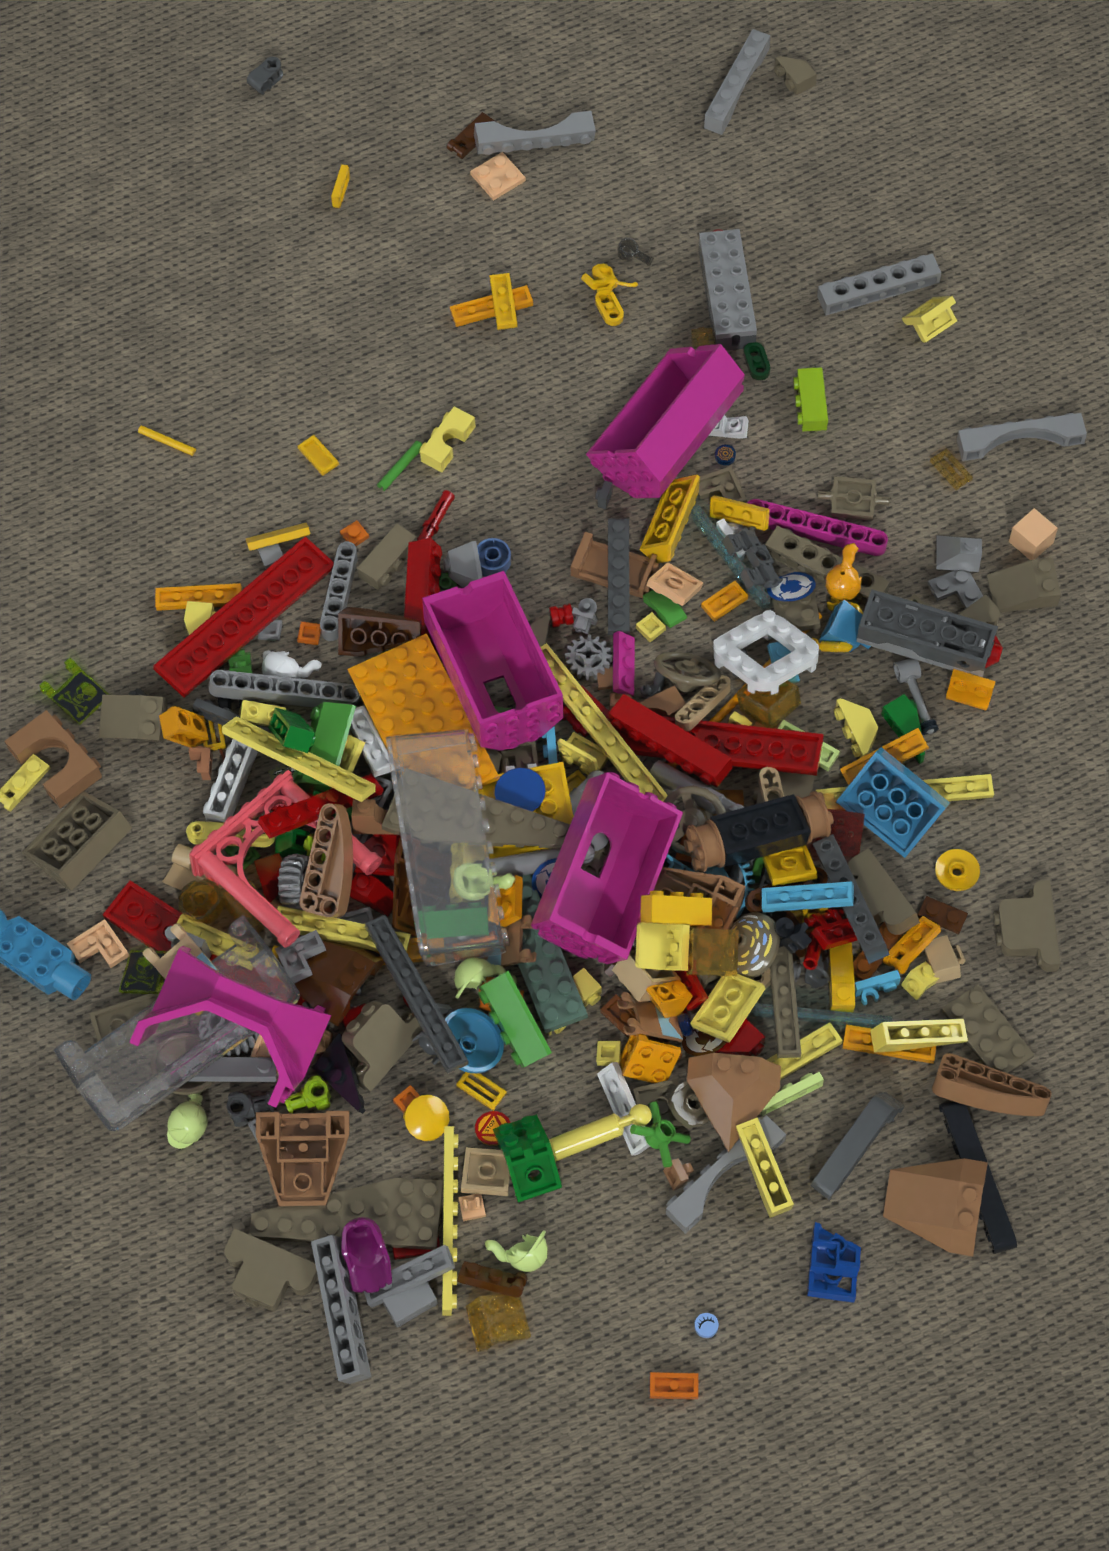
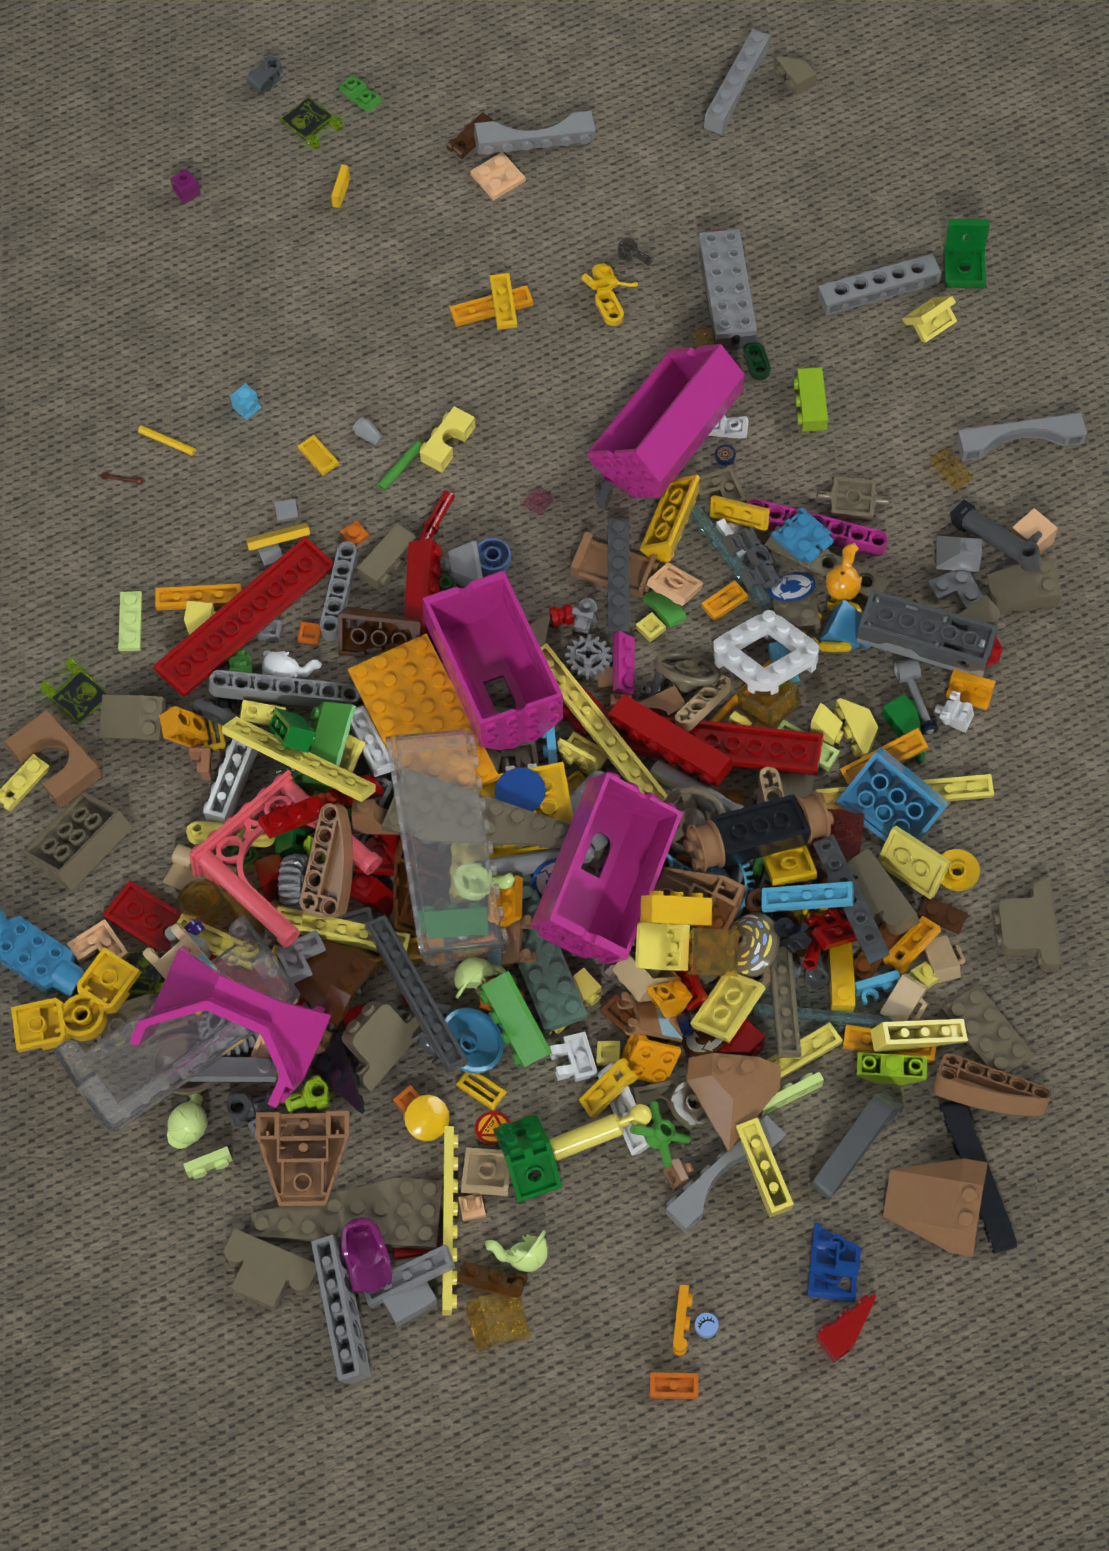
(101, 993): none -> yellow plate
(105, 475): none -> copper hinge
(130, 621): none -> yellowish green plate
(185, 186): none -> magenta brick
(194, 927): none -> dark purple plate
(198, 1167): none -> yellowish green plate
(245, 401): none -> medium azure brick
(286, 510): none -> light grey tile
(308, 119): none -> flag
(360, 94): none -> bright green slope
(366, 430): none -> light grey cone
(538, 501): none -> clear pink tile
(579, 1055): none -> white plate
(607, 1088): none -> yellow plate
(682, 1321): none -> light orange plate
(803, 536): none -> dark azure plate
(828, 724): none -> light yellow slope
(842, 1335): none -> red slope
(891, 1068): none -> lime slope
(905, 999): none -> tan piece
(913, 862): none -> light yellow plate
(956, 712): none -> white piece
(965, 251): none -> green bracket
(1027, 552): none -> dark grey piece

